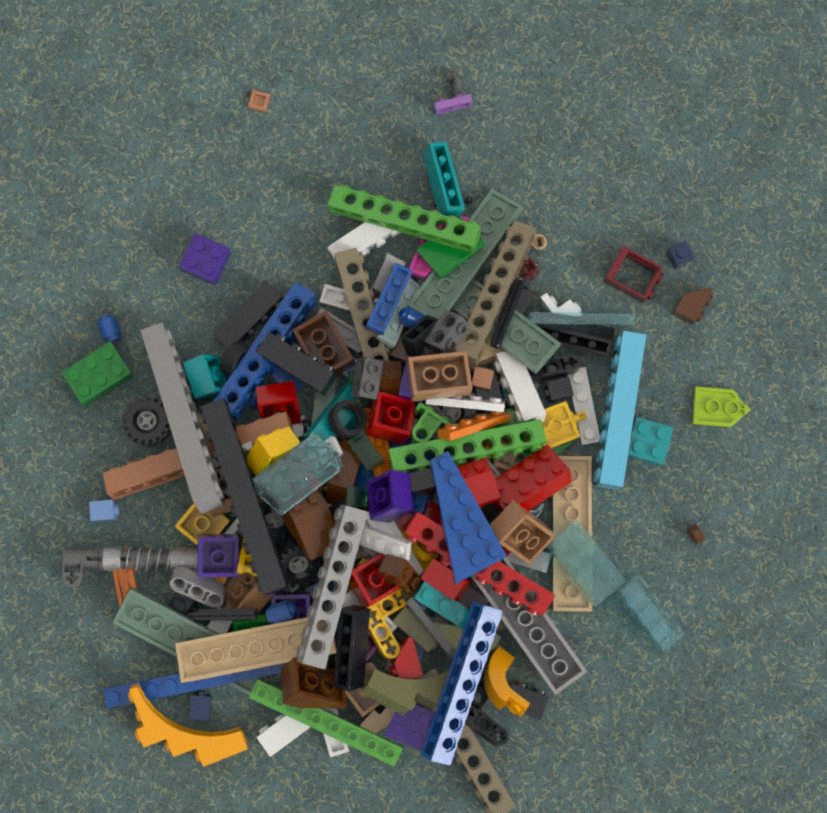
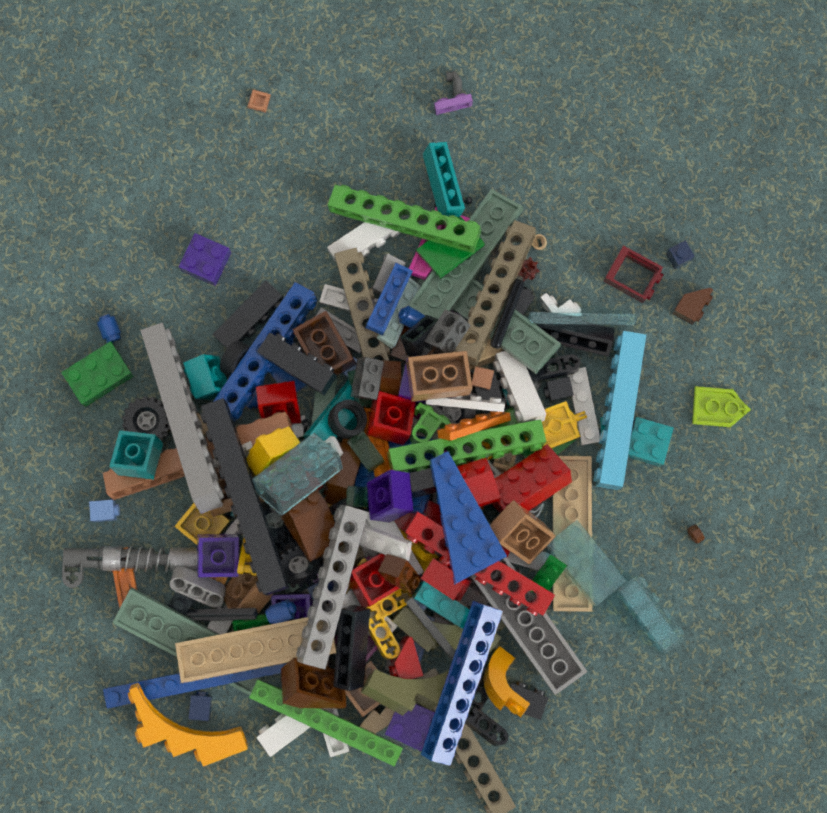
(136, 454): none -> teal brick
(549, 572): none -> green hinge

